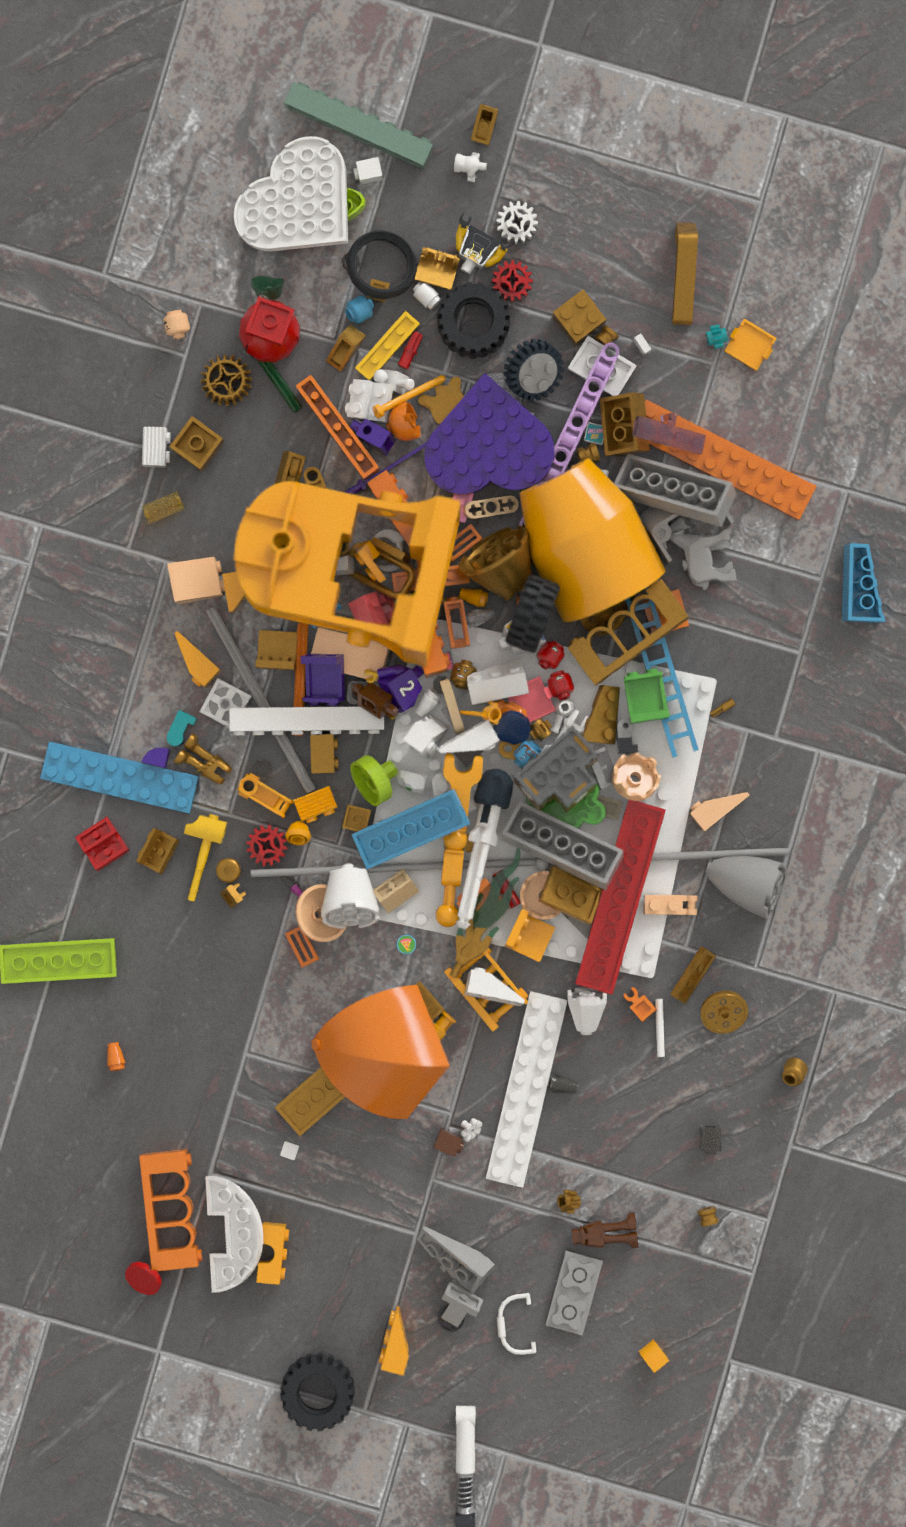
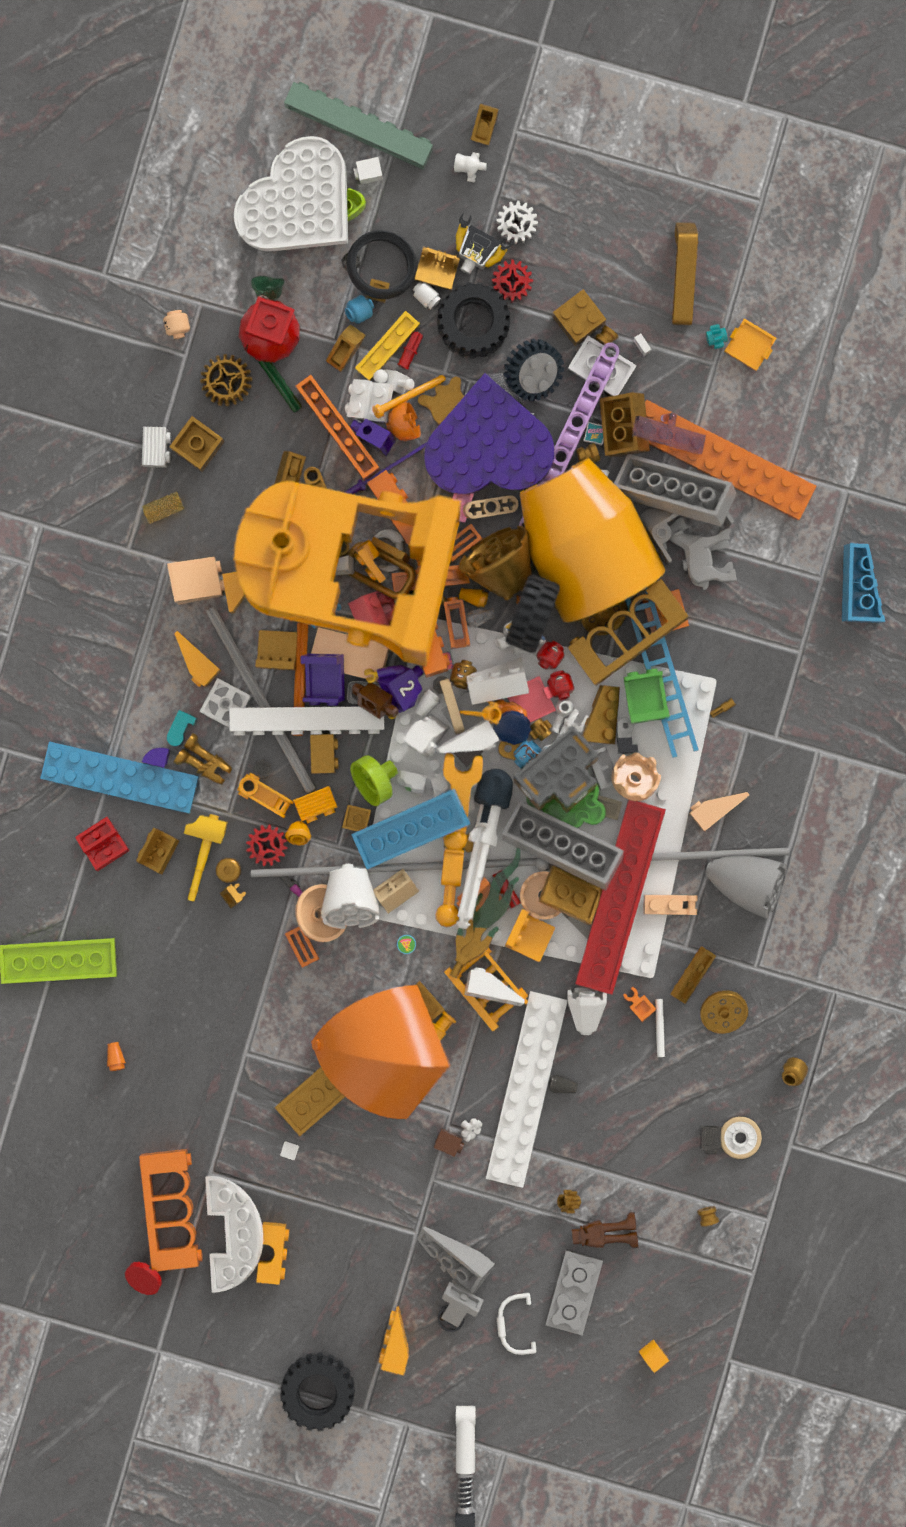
(752, 1140): none -> wheel

